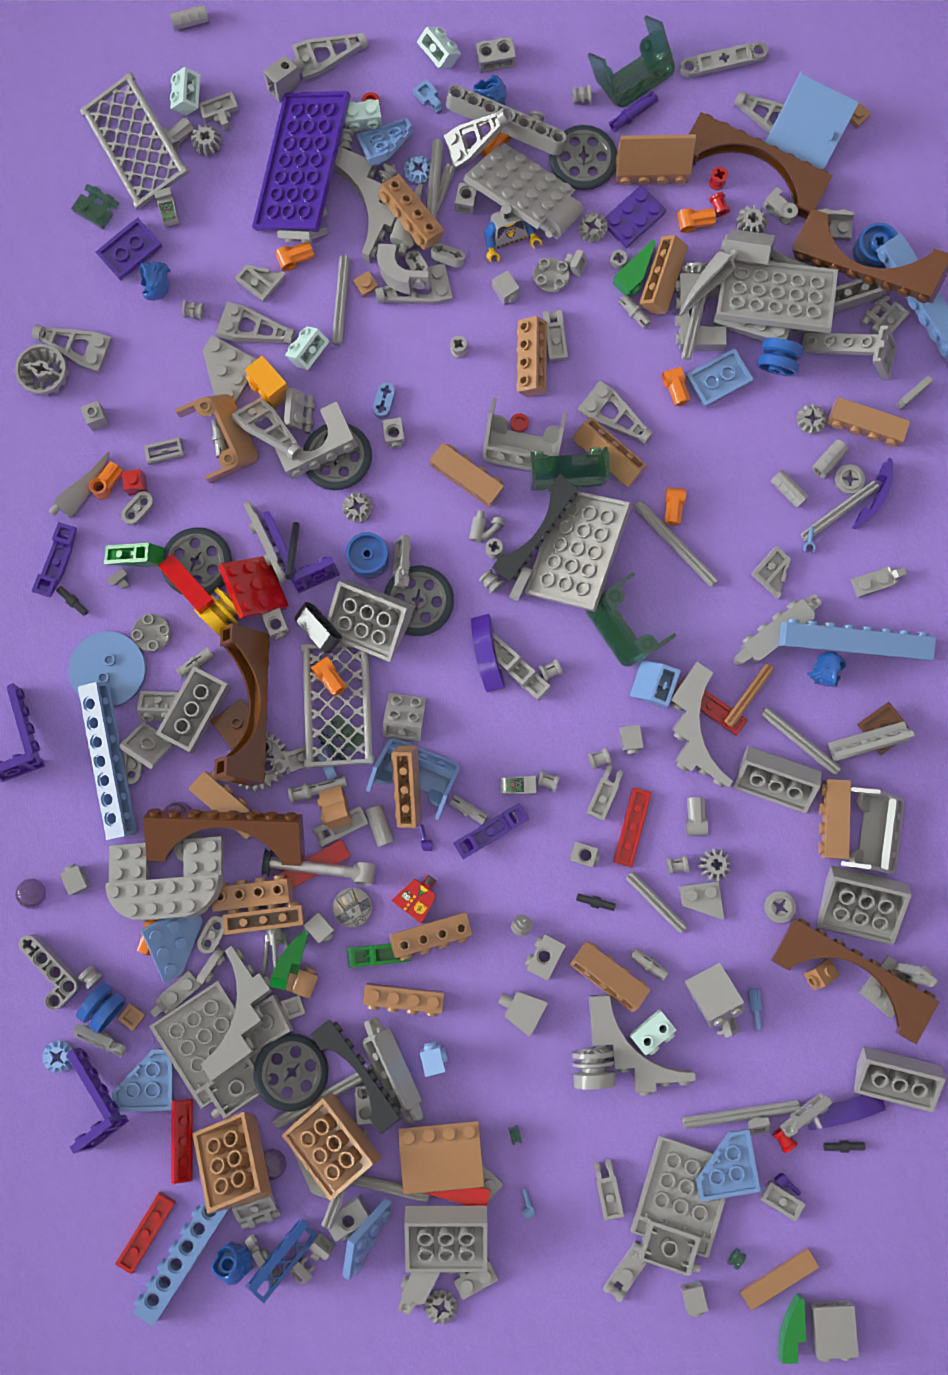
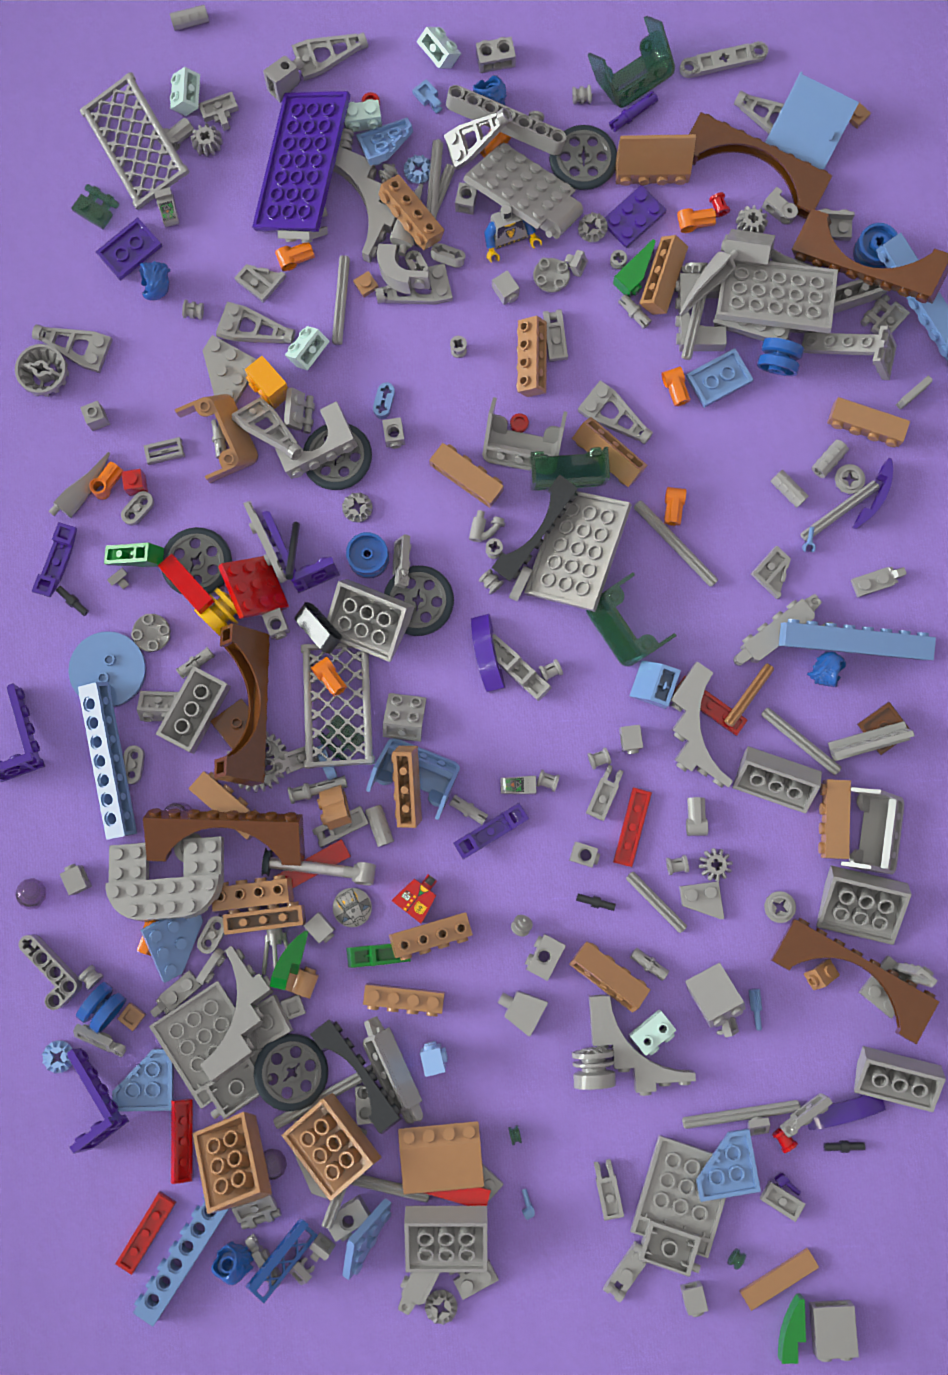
(146, 745): light grey plate -> none
(426, 844): dark purple hand -> none
(718, 178): red bush -> none
(805, 424): light grey gear -> none

